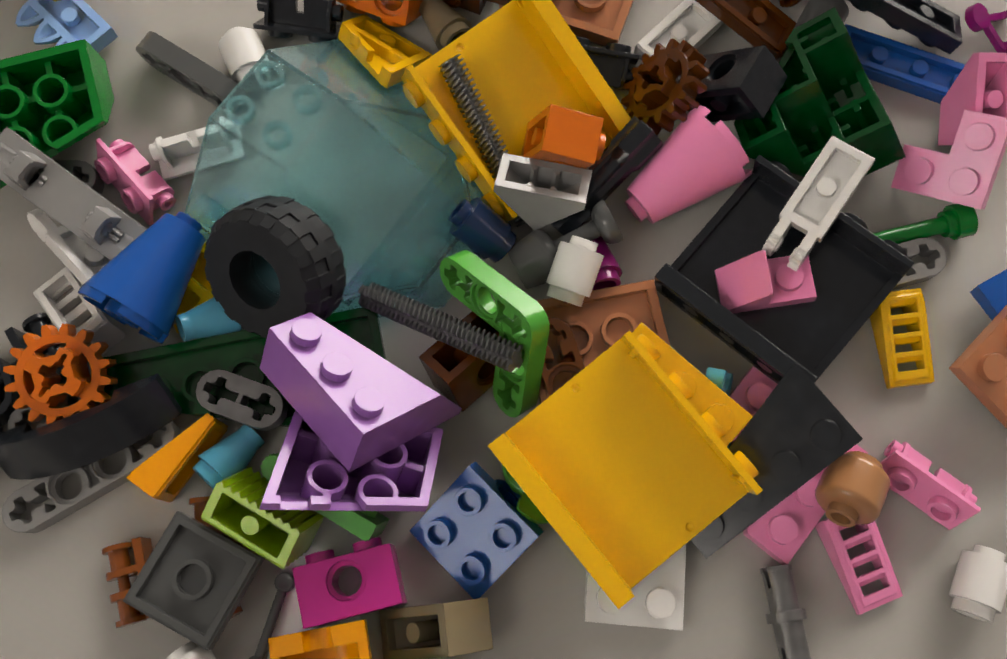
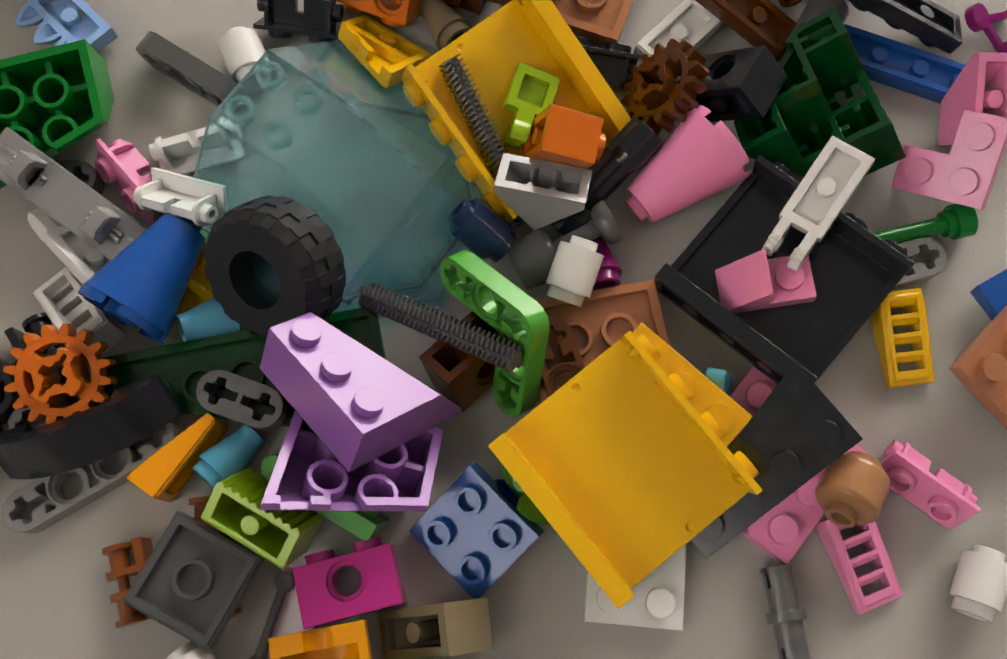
(183, 197): none -> white hinge
(527, 97): none -> lime plate

